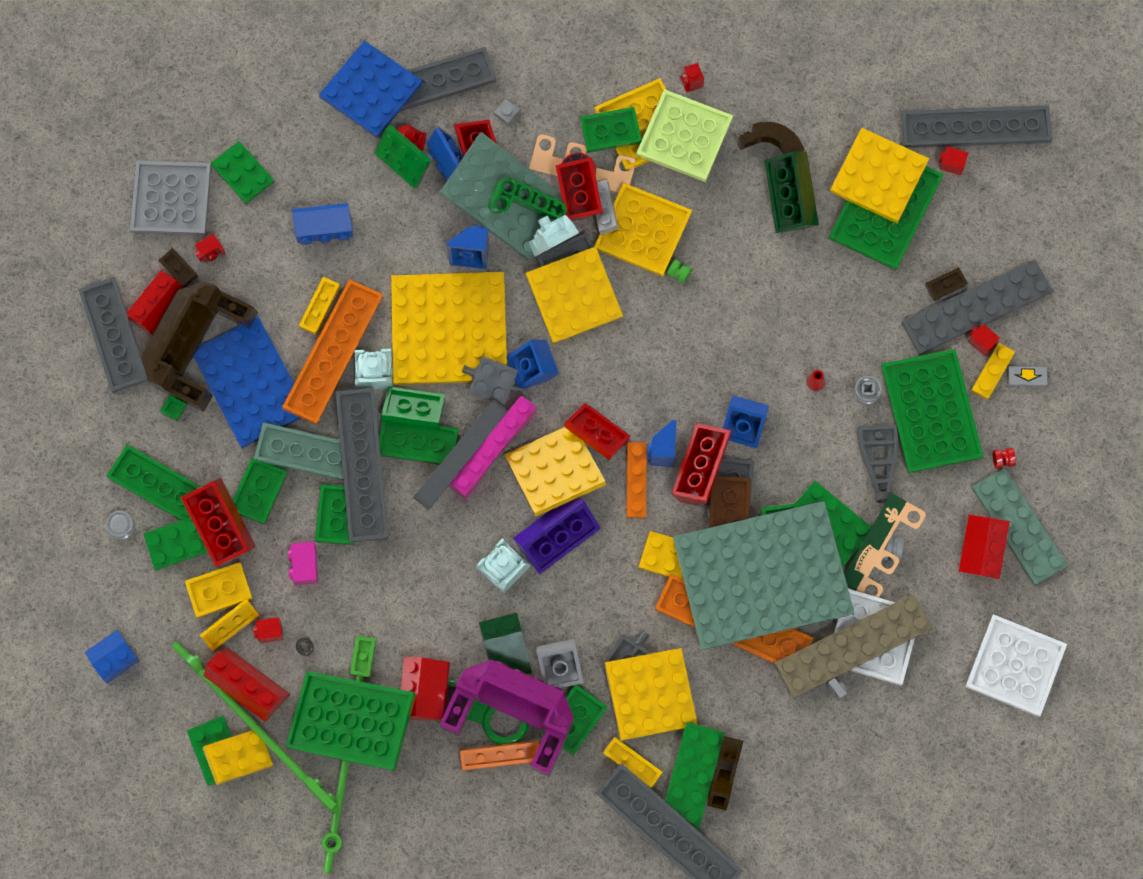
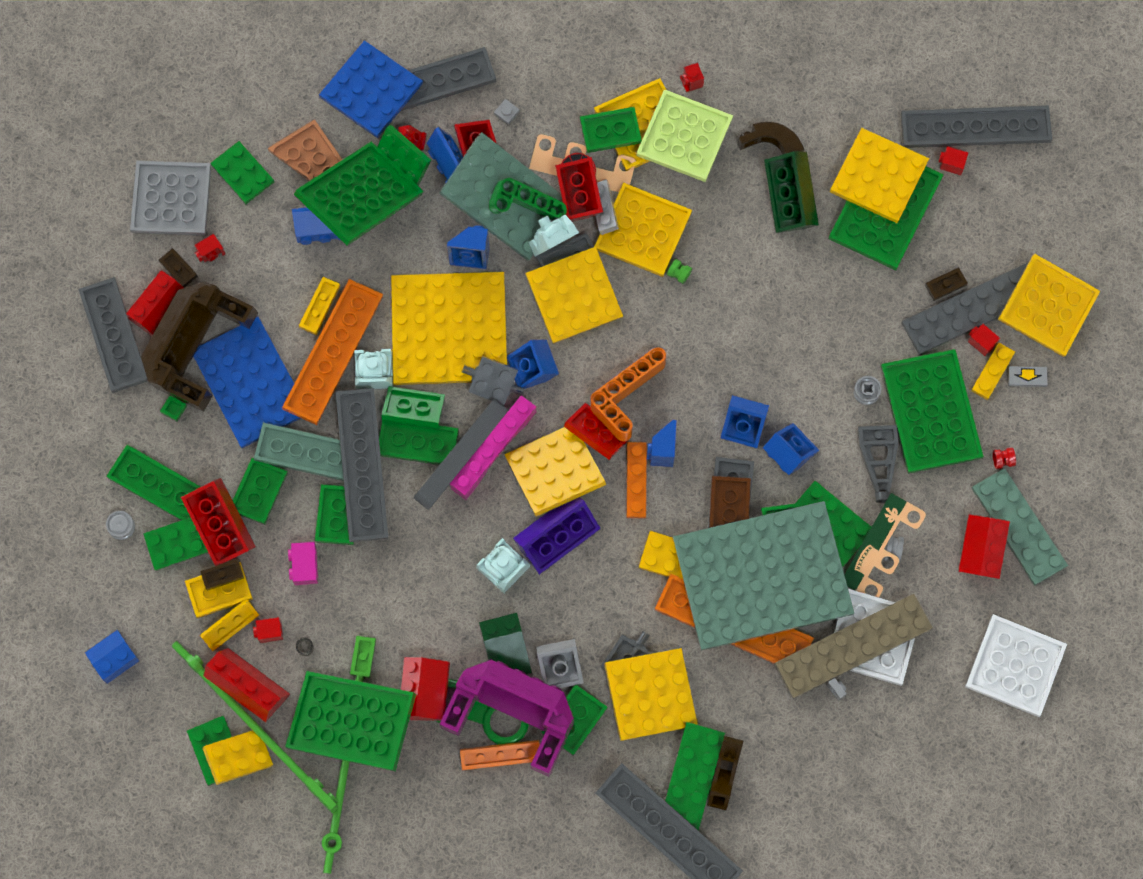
(222, 574): none -> dark brown plate
(307, 151): none -> nougat wing
(358, 193): none -> green plate
(623, 390): none -> orange beam
(644, 770): yellow plate -> none
(701, 464): red slope -> none
(790, 448): none -> blue slope
(816, 384): red cone -> none
(1049, 305): none -> yellow plate

